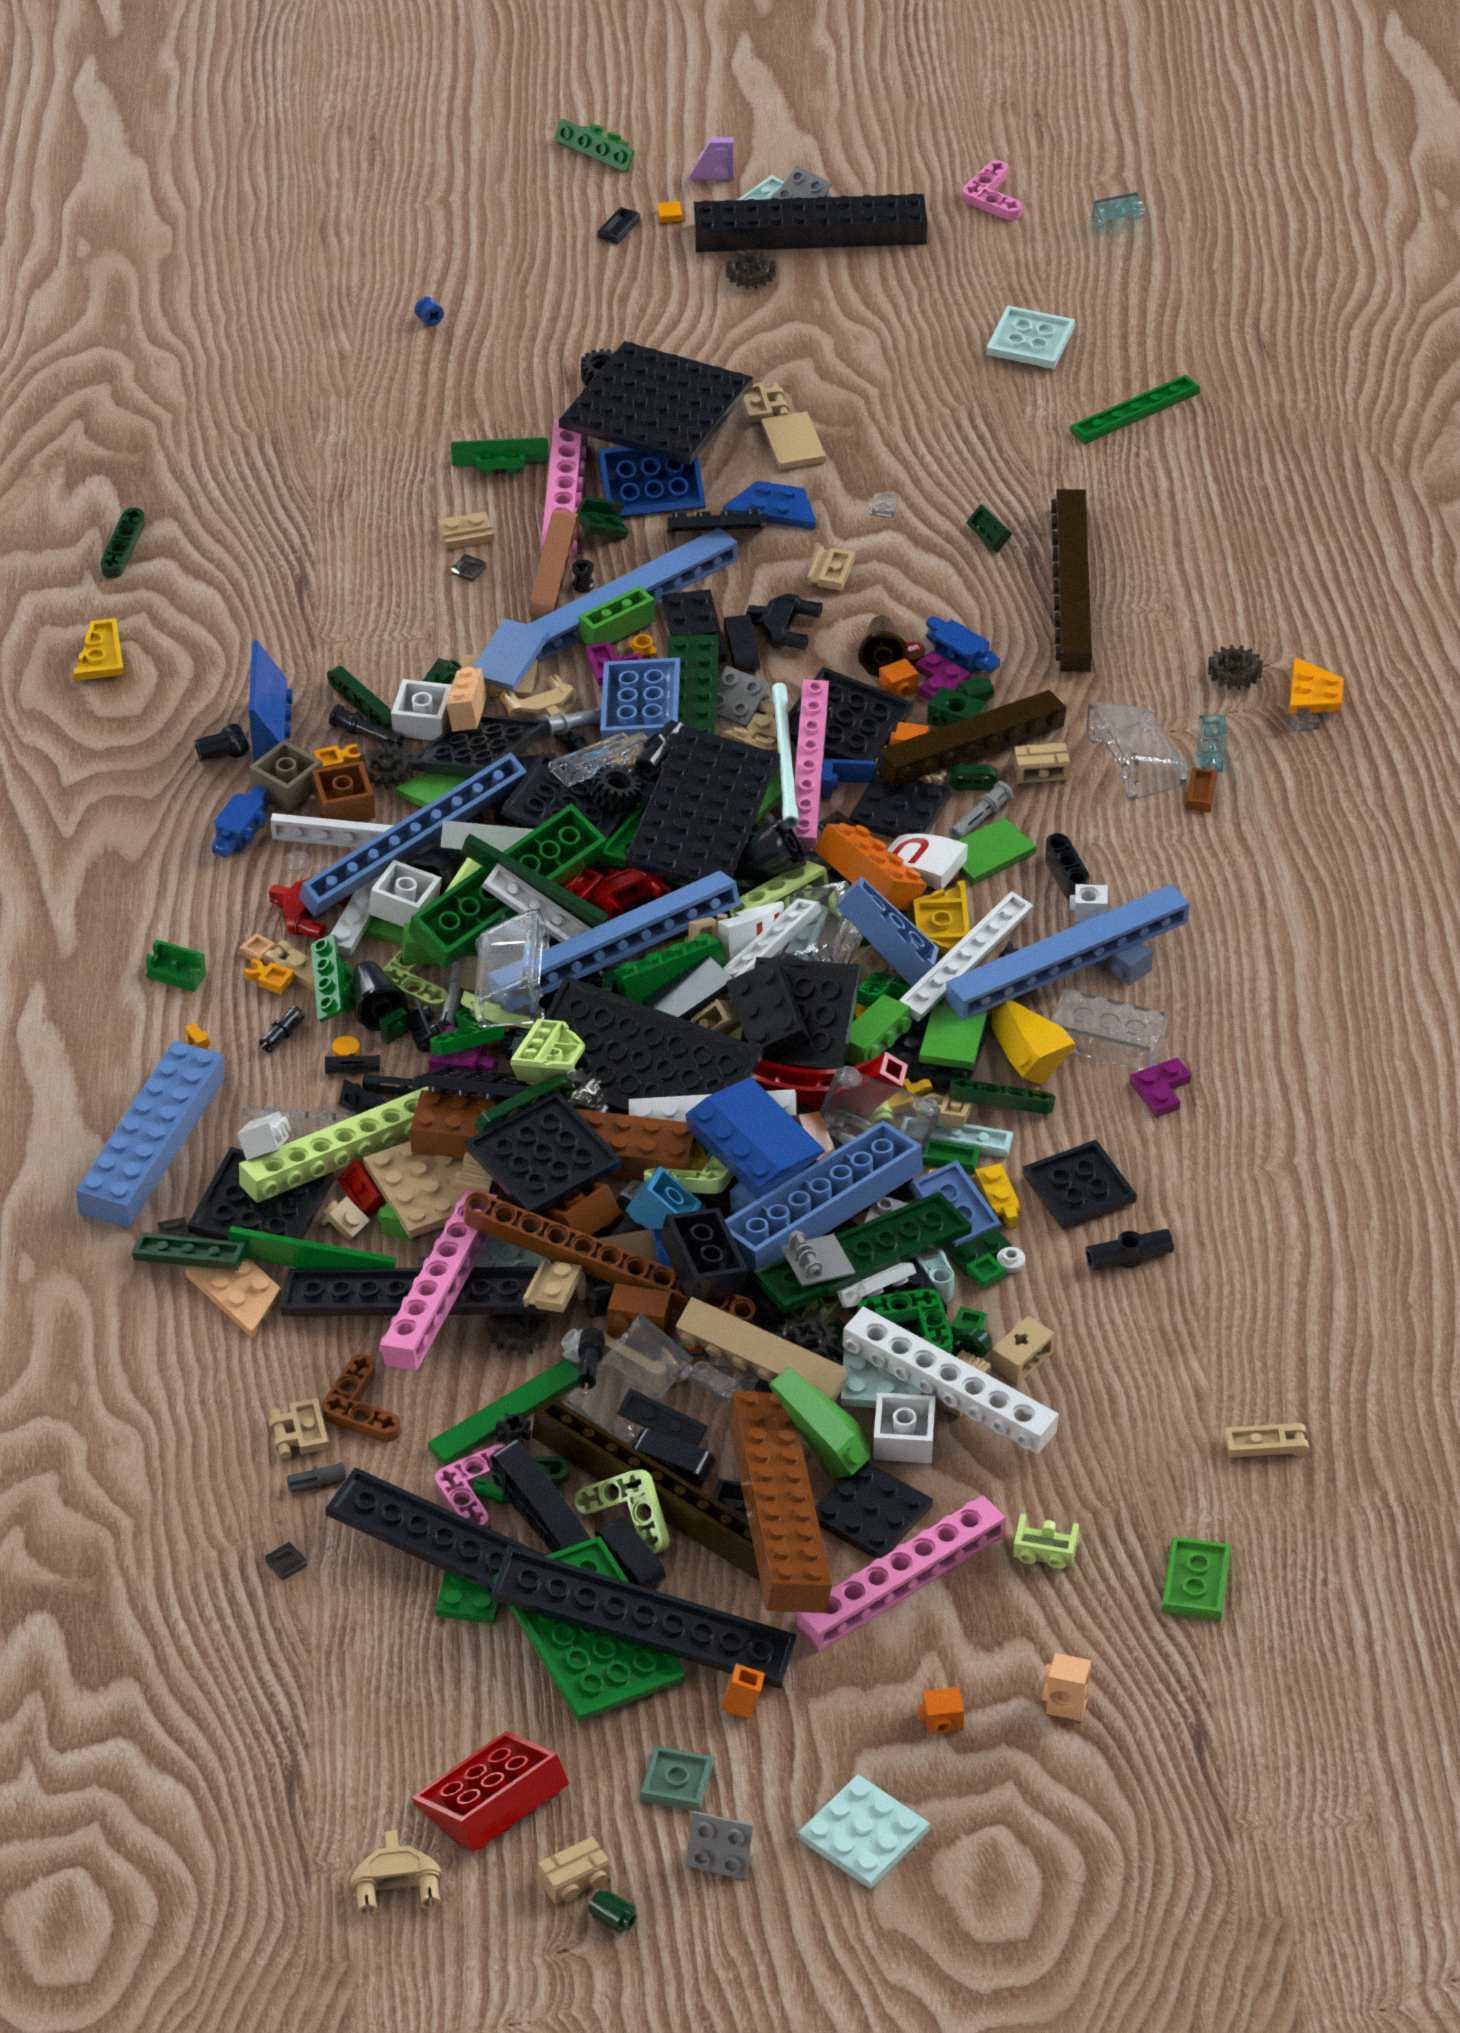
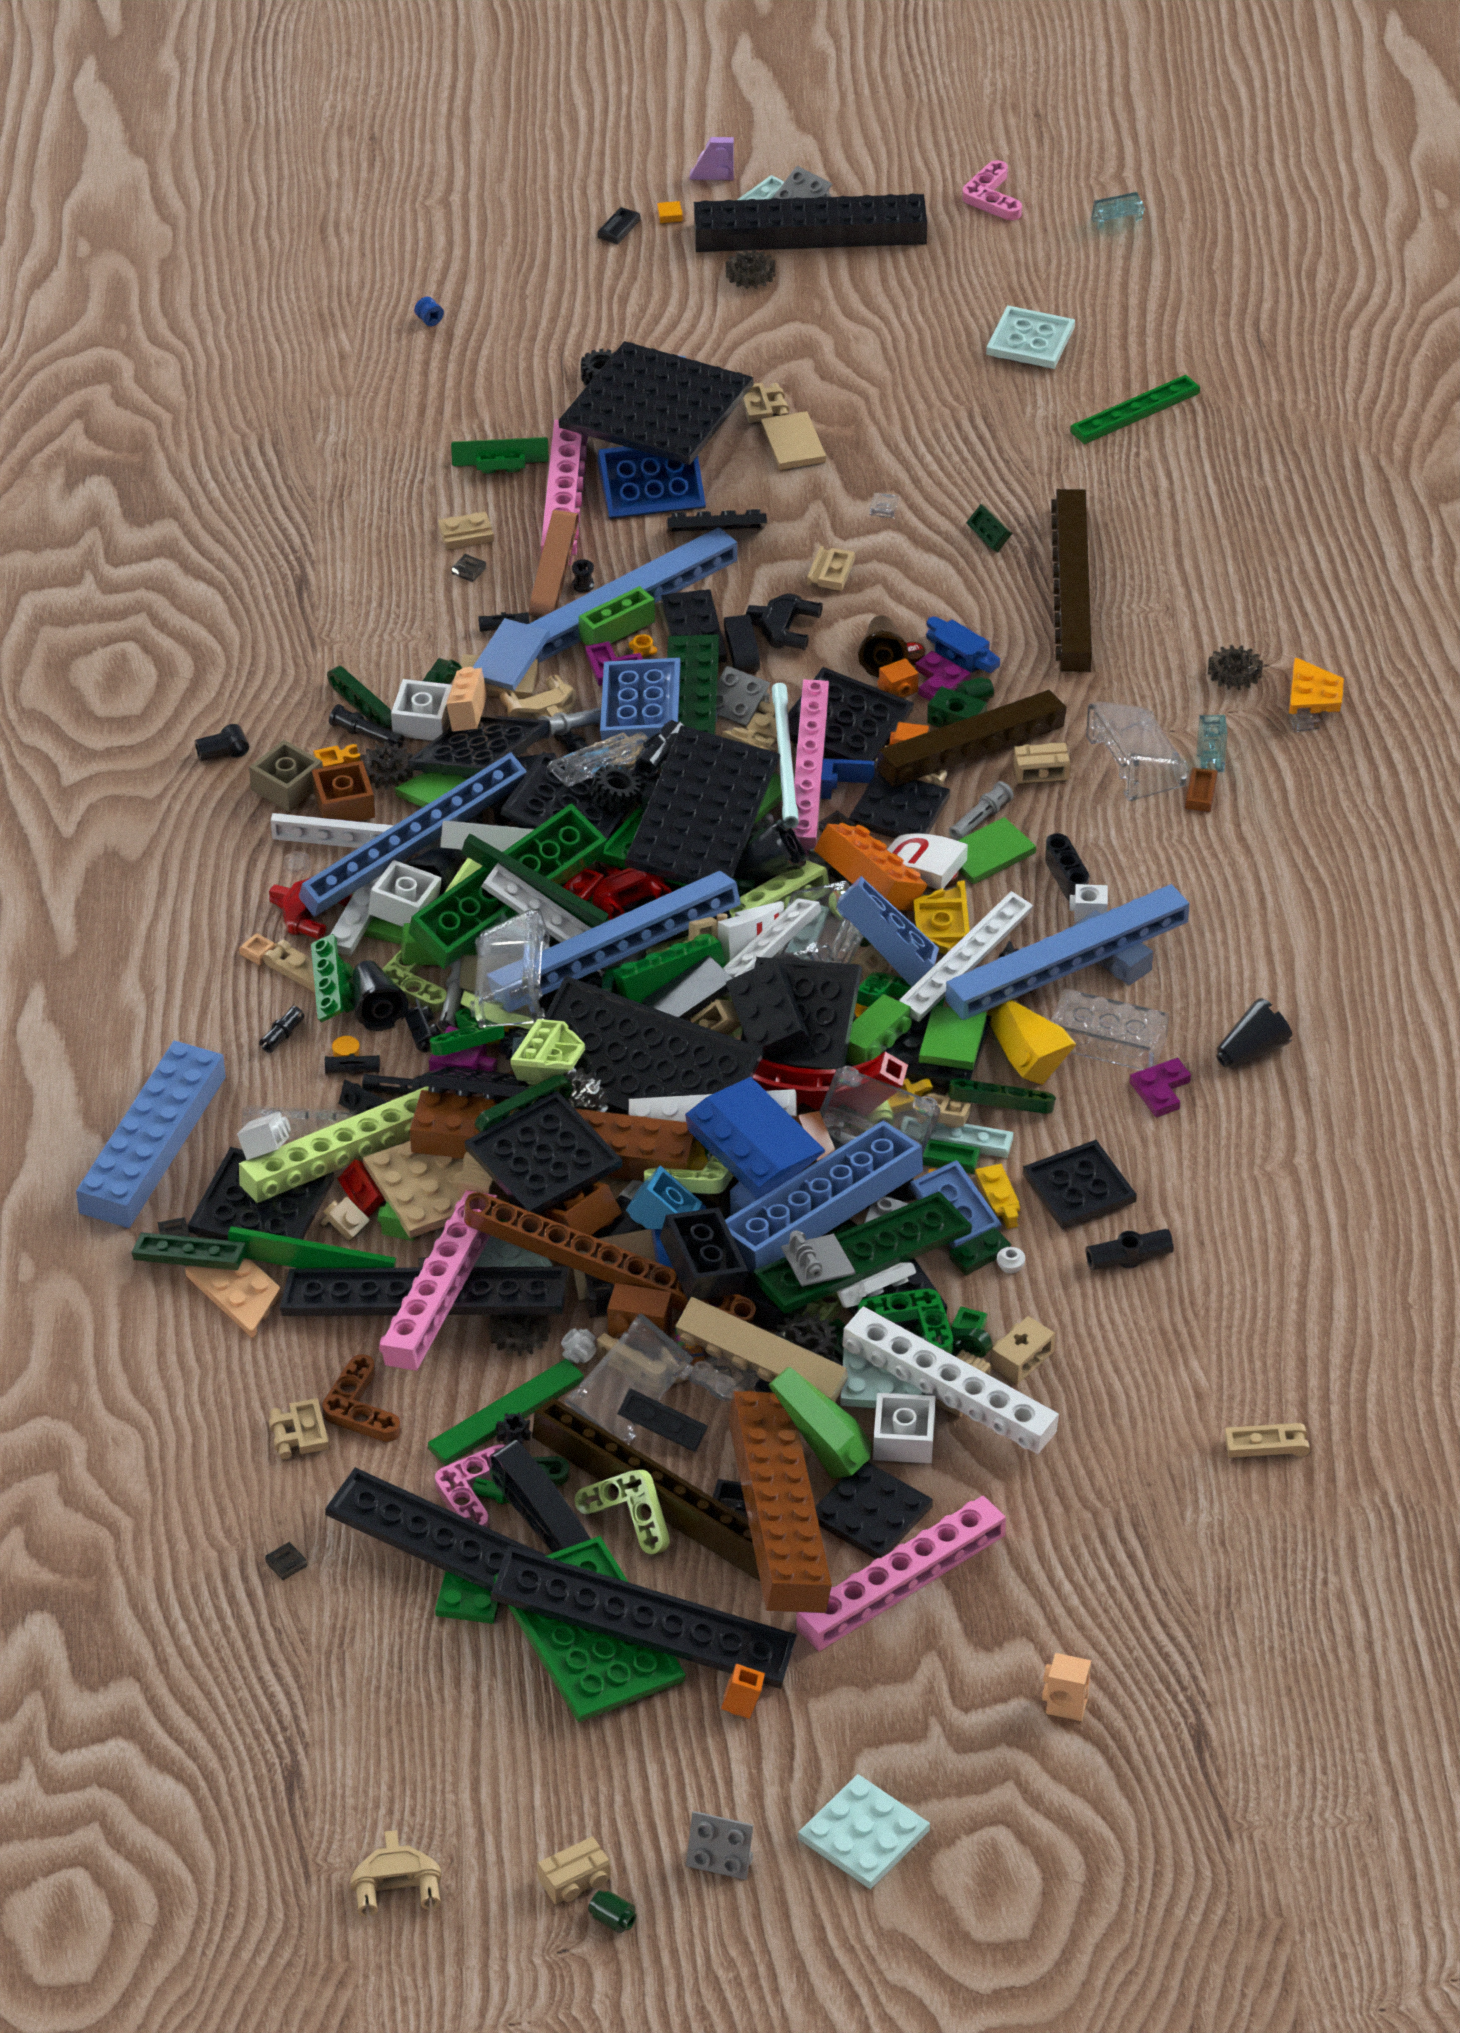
(101, 652): yellow wing -> none
(127, 543): dark green beam -> none
(176, 966): green hinge -> none
(196, 1037): light orange plate -> none
(240, 821): blue hinge -> none
(268, 703): blue slope -> none
(272, 978): light orange plate -> none
(316, 1477): dark grey axle -> none
(394, 1025): dark green plate -> none
(490, 623): none -> black pin
(492, 1790): red slope -> none
(553, 1286): tan plate -> none
(590, 1353): black pin -> none
(596, 143): green bracket -> none
(602, 517): dark green bracket -> none
(631, 1553): black beam -> none
(677, 1456): black beam -> none
(677, 1778): sand green tile -> none
(780, 502): blue wing -> none
(939, 1273): light aqua piece -> none
(942, 1710): orange brick -> none
(973, 777): dark green beam -> none
(986, 1271): green plate -> none
(1045, 1544): yellowish green window -> none
(1196, 1578): bright green tile -> none
(1254, 1035): none -> black cone

